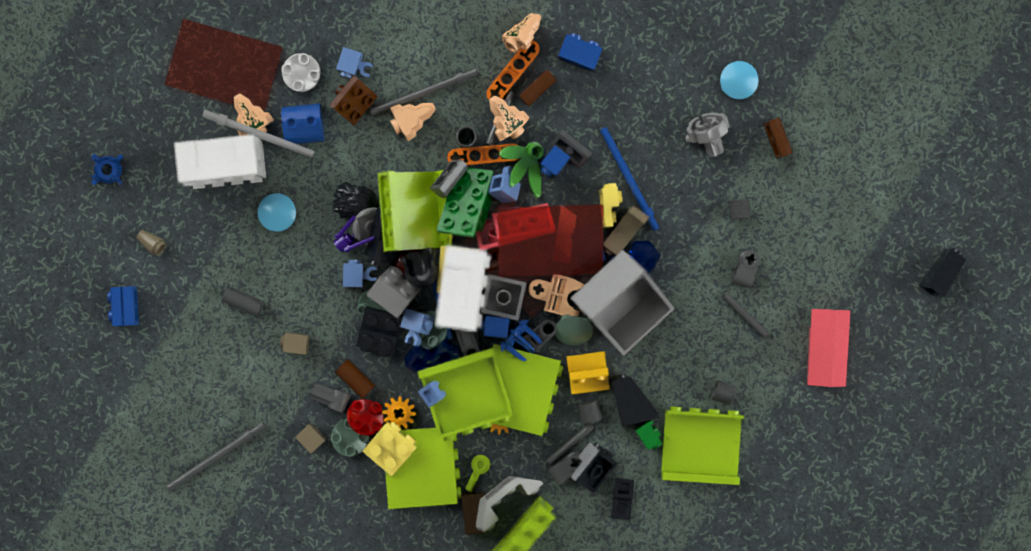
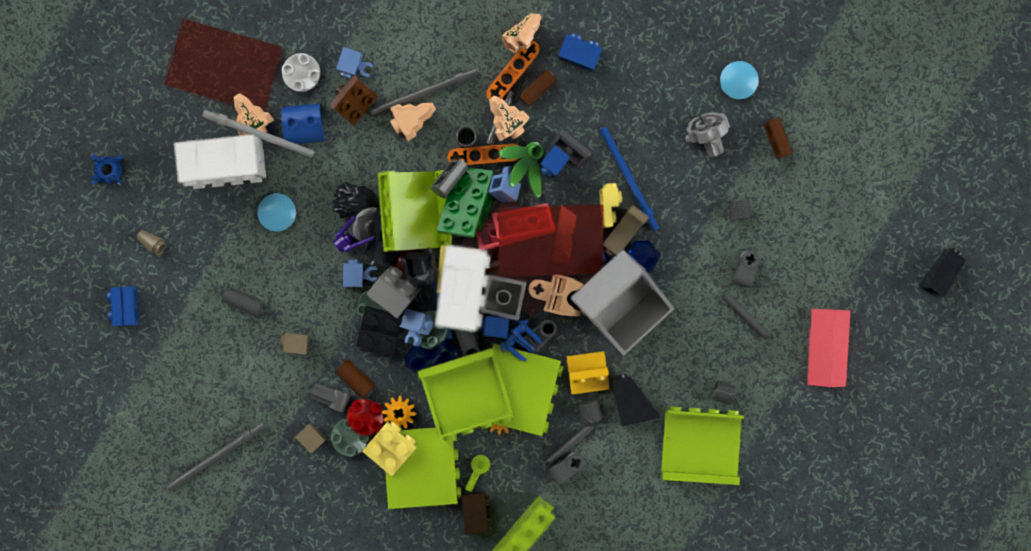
(431, 393): medium blue tile -> none
(486, 517): light grey slope -> none
(573, 330): sand green dish -> none
(595, 466): black plate -> none
(622, 499): black slope -> none
(649, 435): green brick -> none

